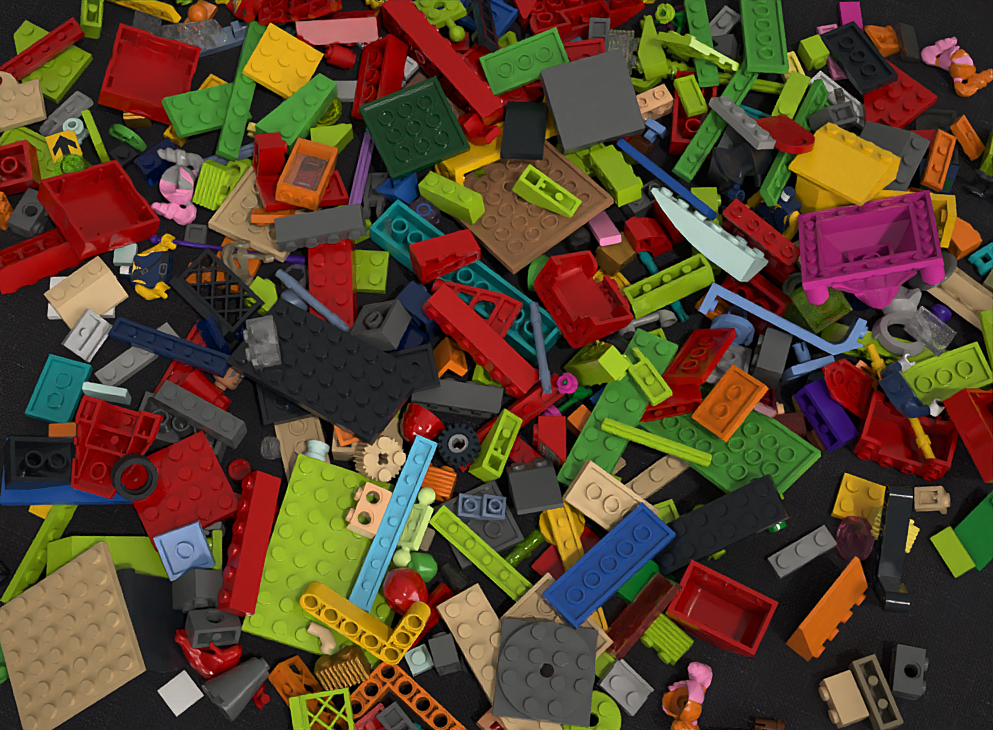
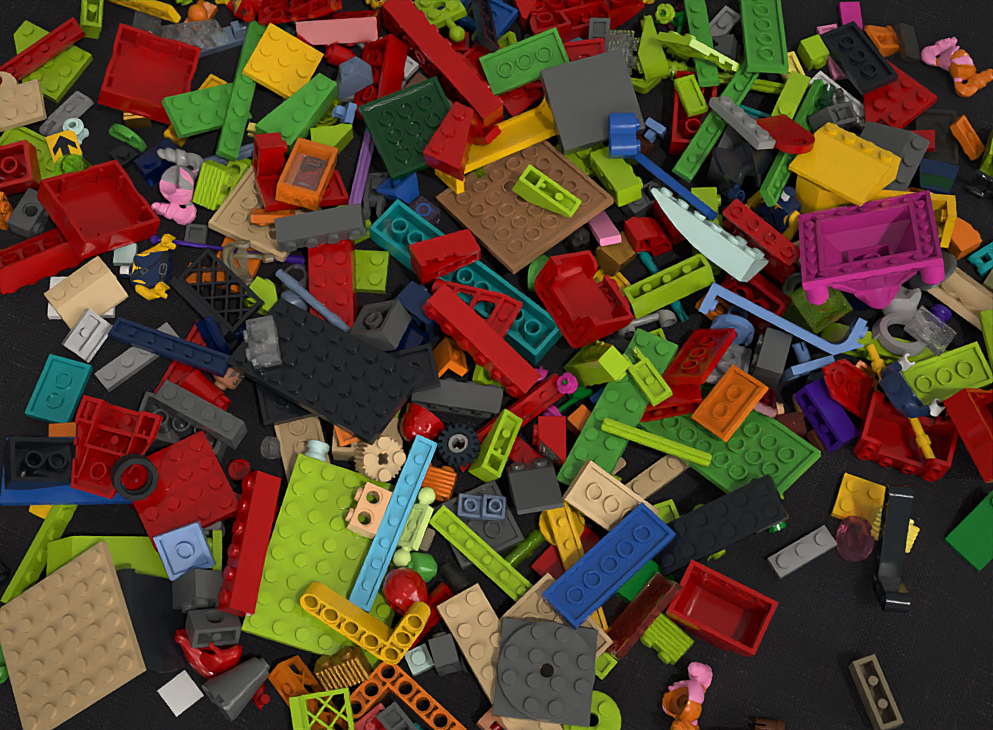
(95, 136): lime tile -> none
(107, 393): light aqua tile -> none
(325, 635): tan arm -> none
(345, 113): none -> medium blue tile
(353, 77): none -> sand blue slope
(452, 142): none -> red wedge
(452, 197): lime brick -> none
(524, 130): black tile -> none
(544, 373): sand blue piece -> none
(622, 135): none -> blue brick
(625, 687): light grey plate -> none
(655, 102): light nougat brick -> none
(826, 96): none -> clear green pin
(829, 611): orange slope -> none
(843, 699): tan brick -> none
(914, 659): dark grey brick -> none
(931, 499): tan bracket -> none
(938, 160): orange tile -> none
(953, 552): lime tile -> none

